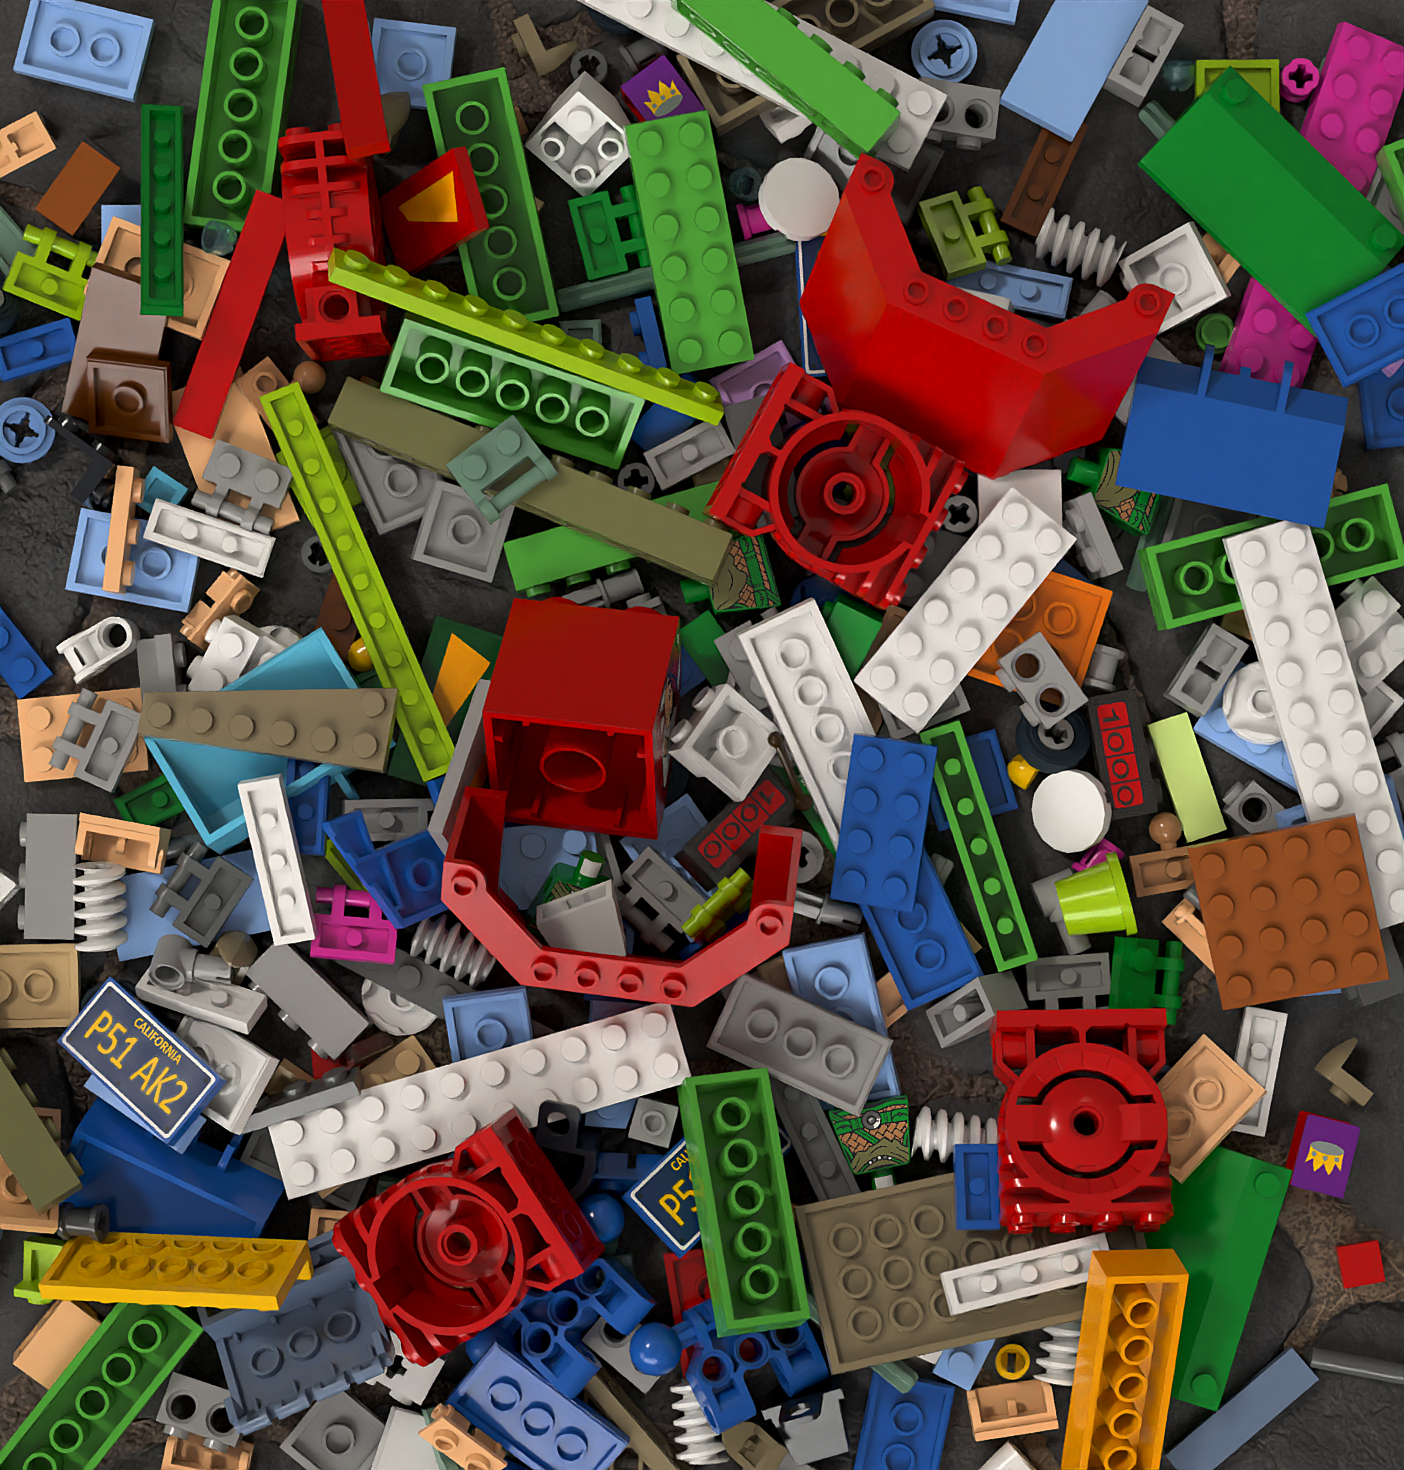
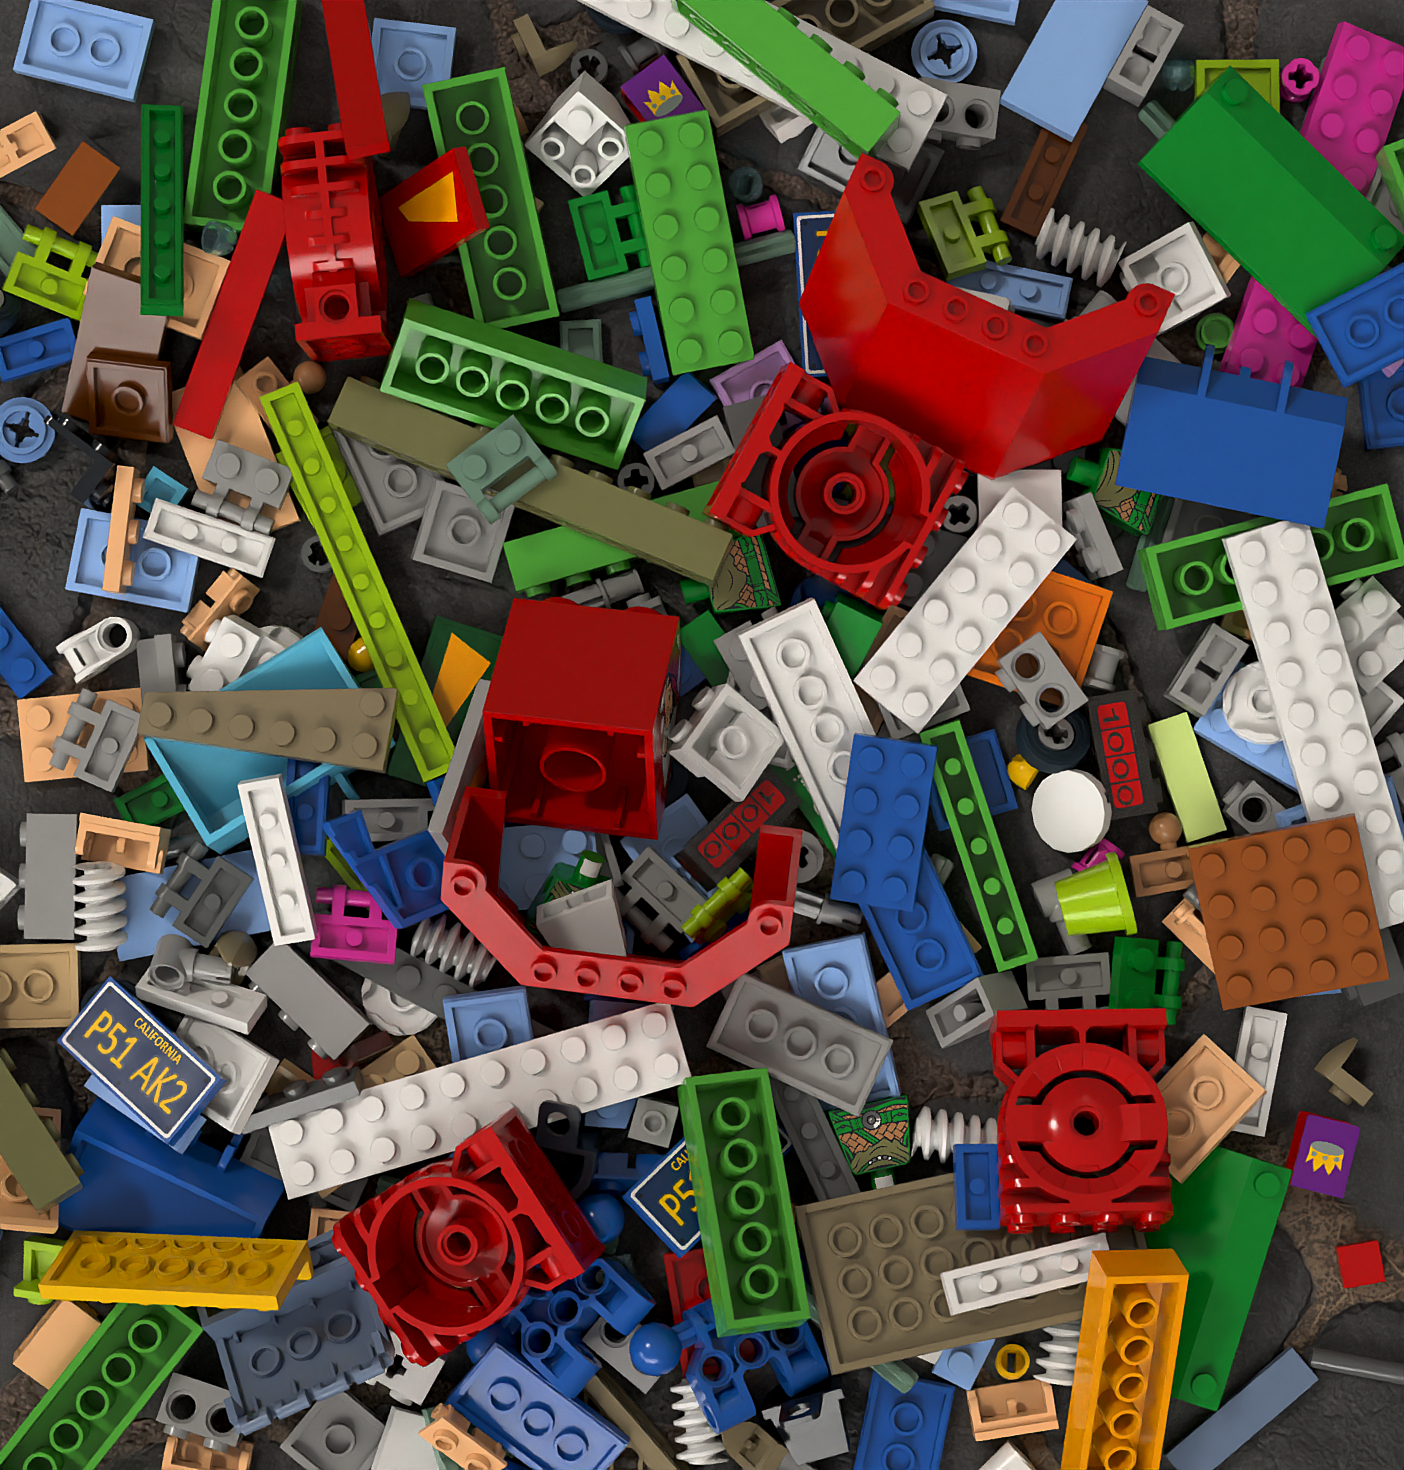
(83, 1221): dark grey bush -> none
(517, 333): lime plate -> none
(798, 199): white tile -> none
(802, 801): dark brown hinge -> none

